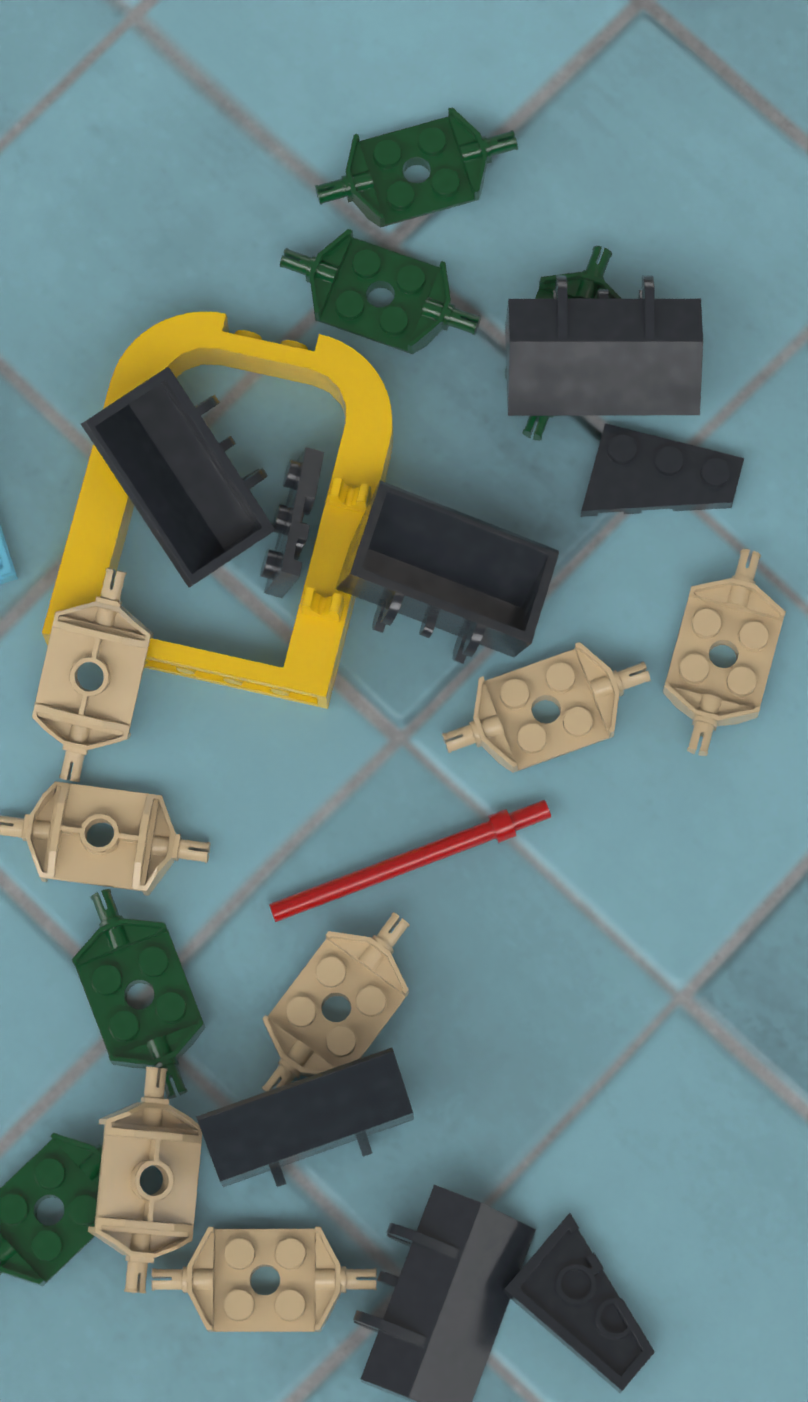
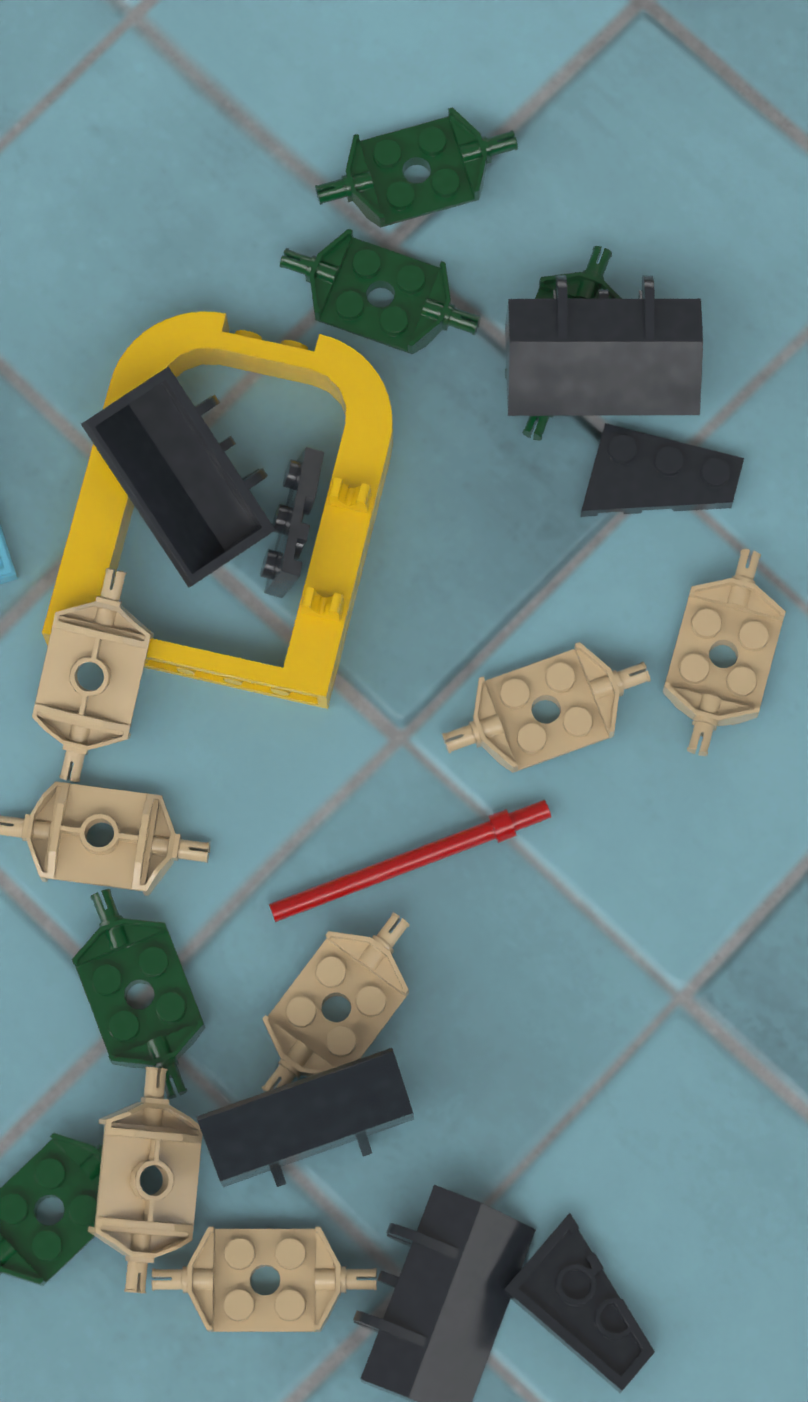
(447, 572): black piece -> none

